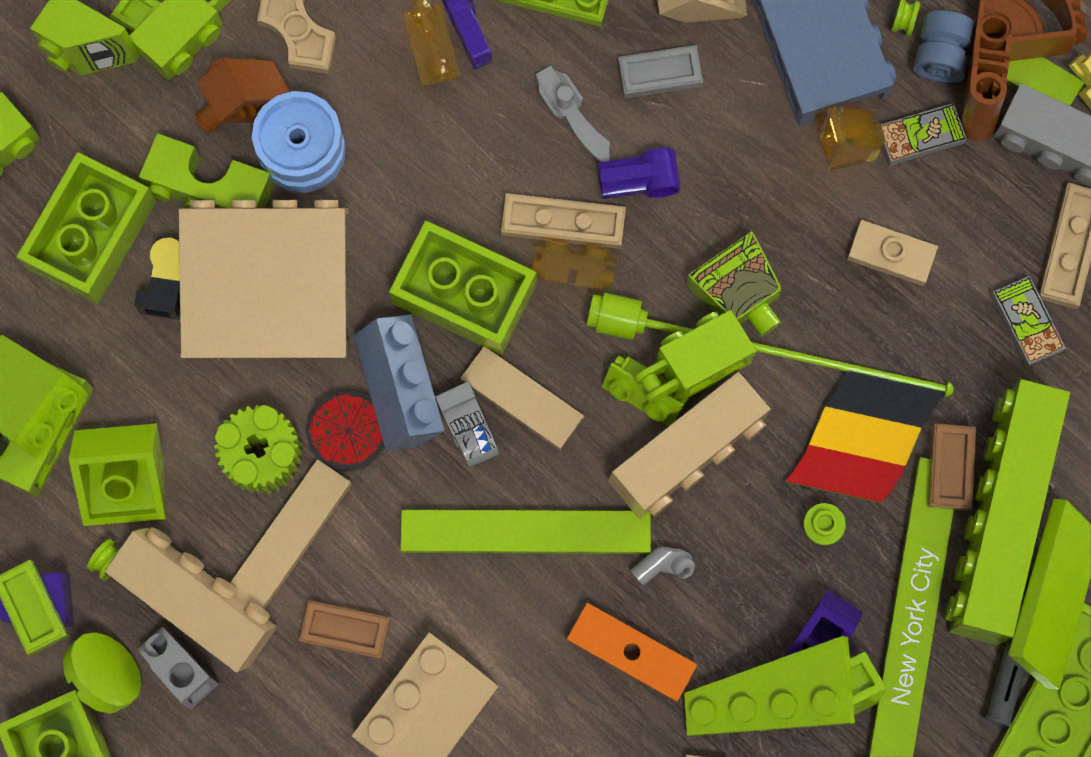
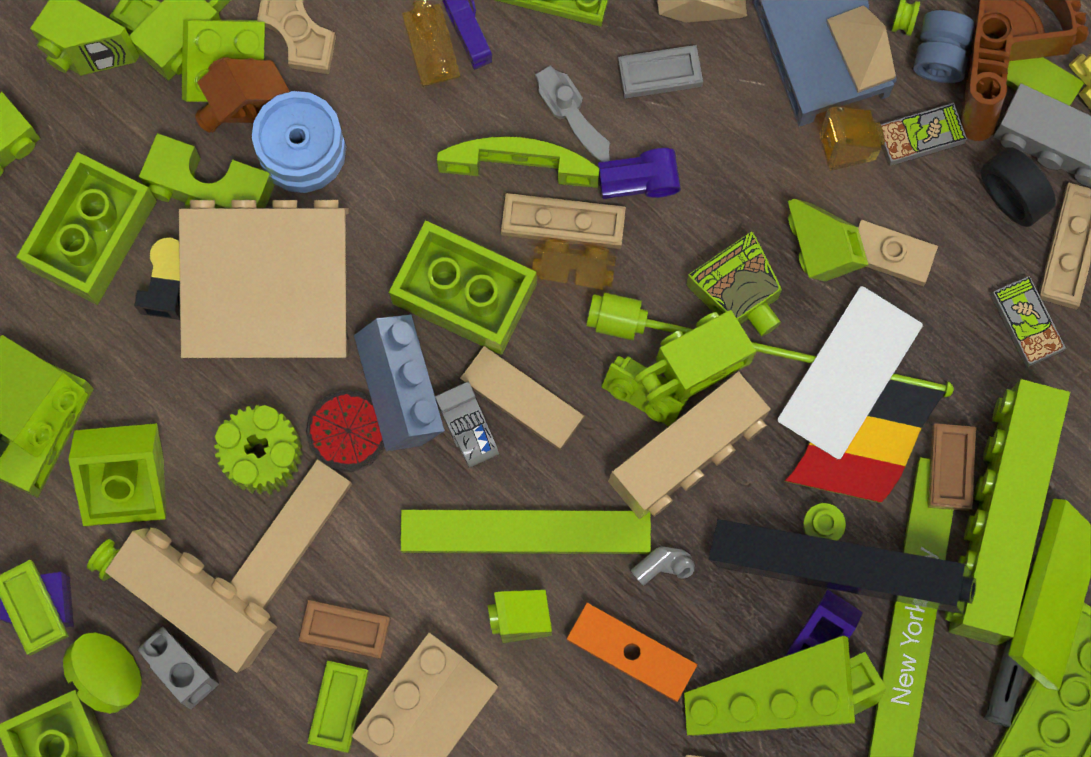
(214, 39): none -> lime plate
(338, 706): none -> lime tile
(466, 158): none -> lime slope
(520, 615): none -> lime slope
(826, 241): none -> lime slope
(843, 566): none -> black brick
(850, 372): none -> white sticker
(863, 47): none -> tan slope
(1018, 186): none -> black tyre

